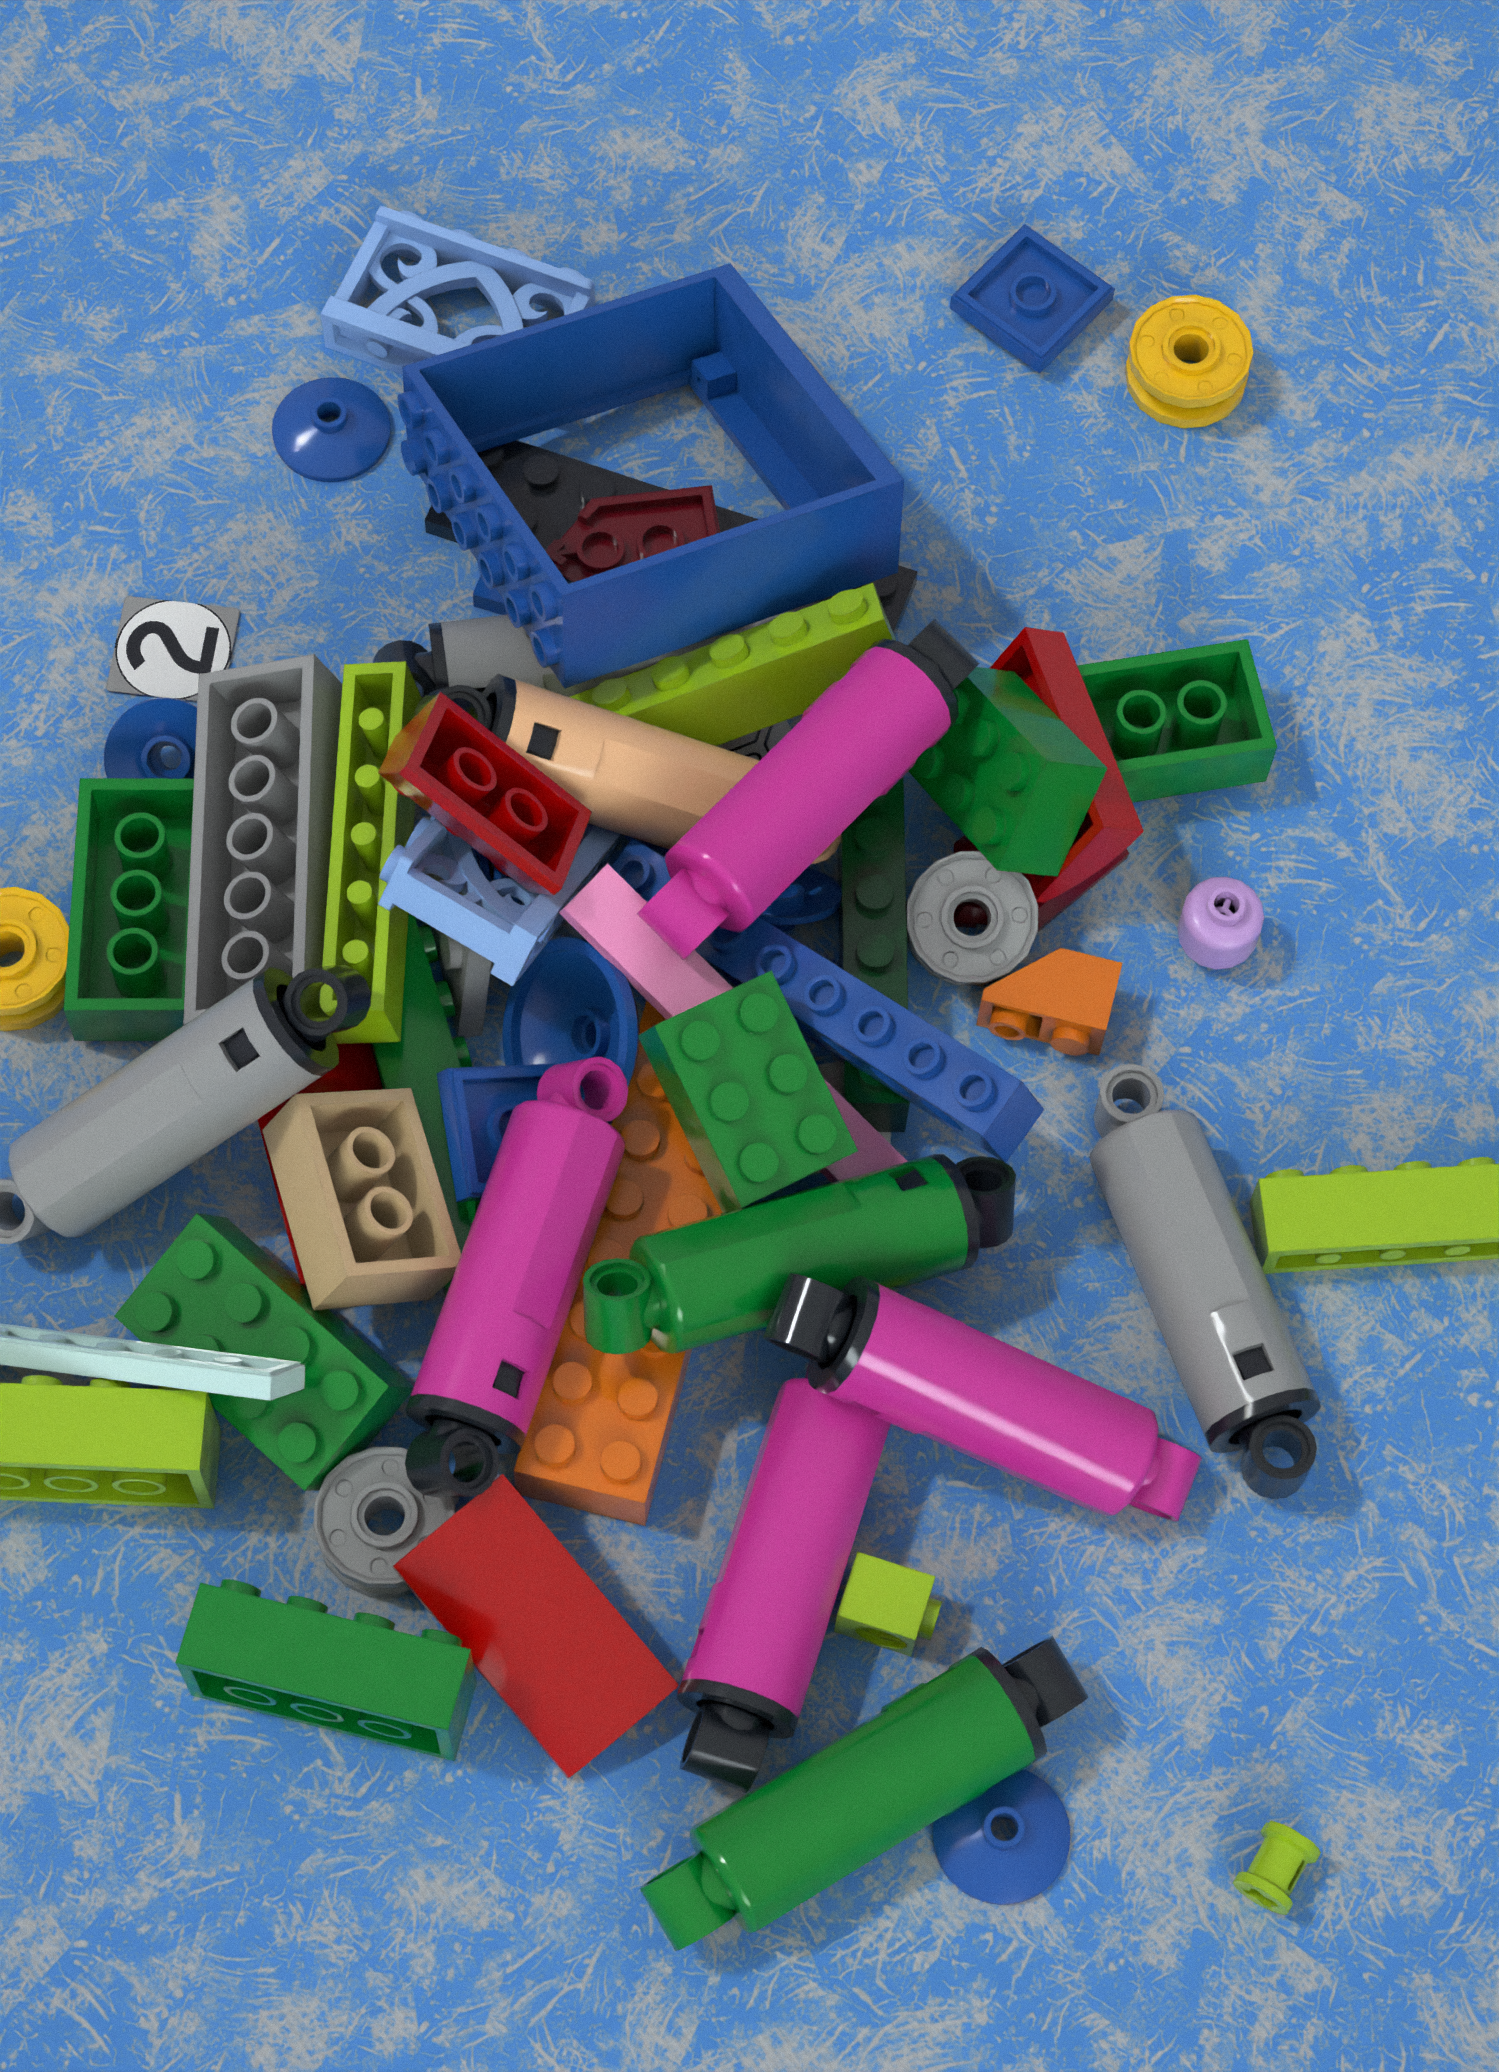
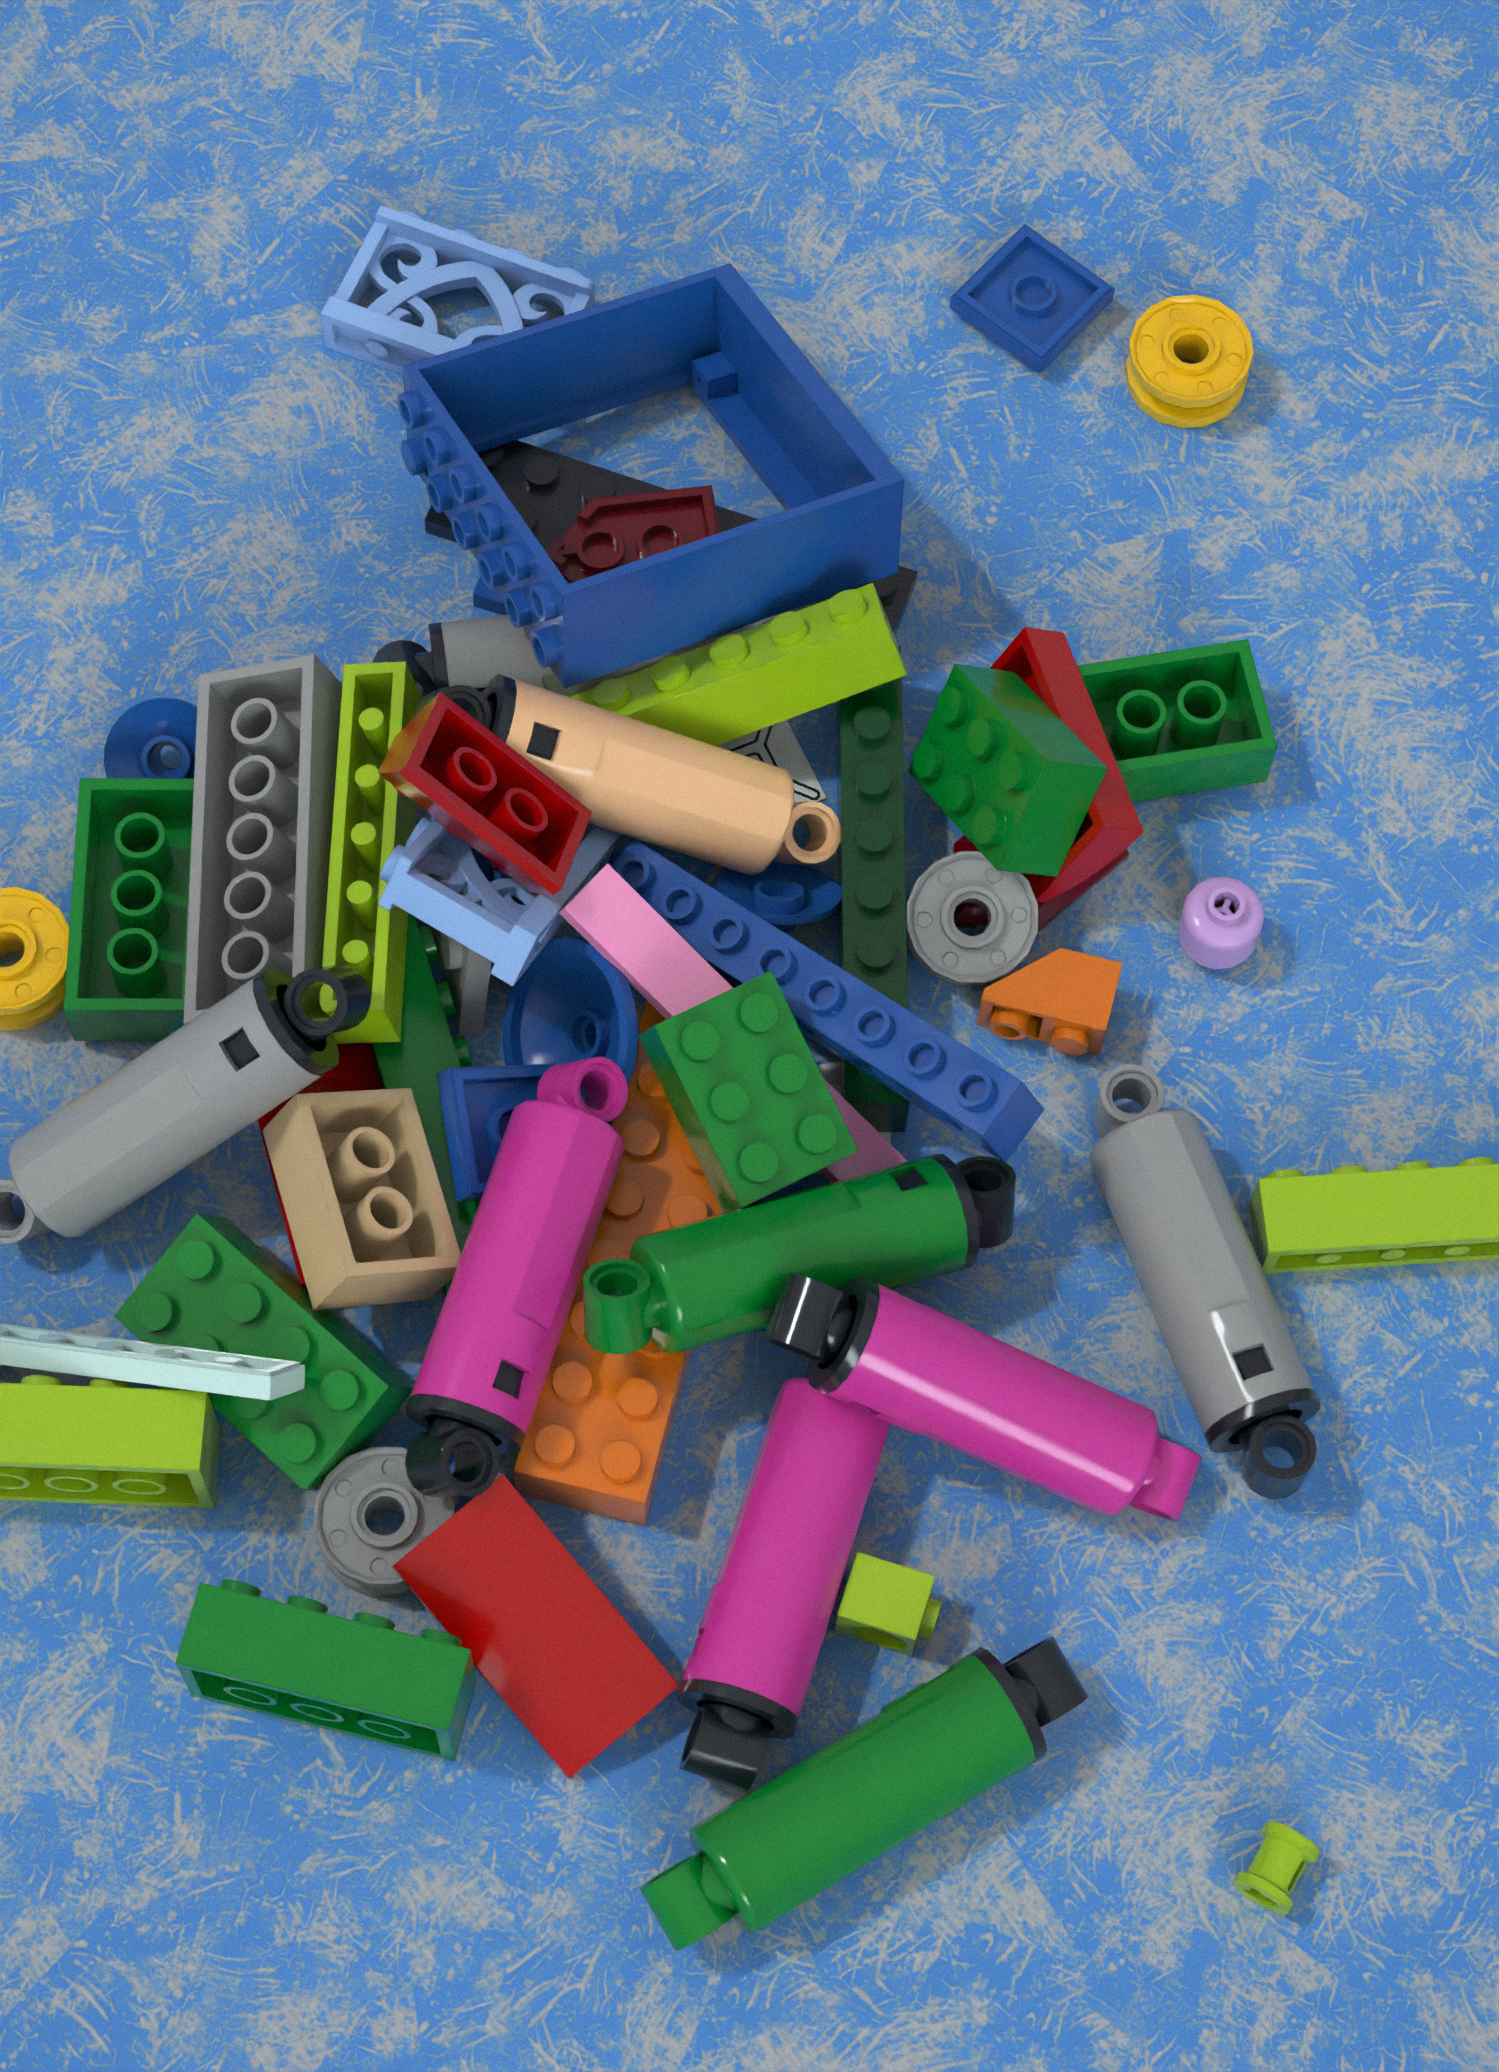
(168, 645): sticker -> none
(335, 448): blue dish -> none
(810, 787): dark pink piece -> none
(1008, 1869): blue dish -> none

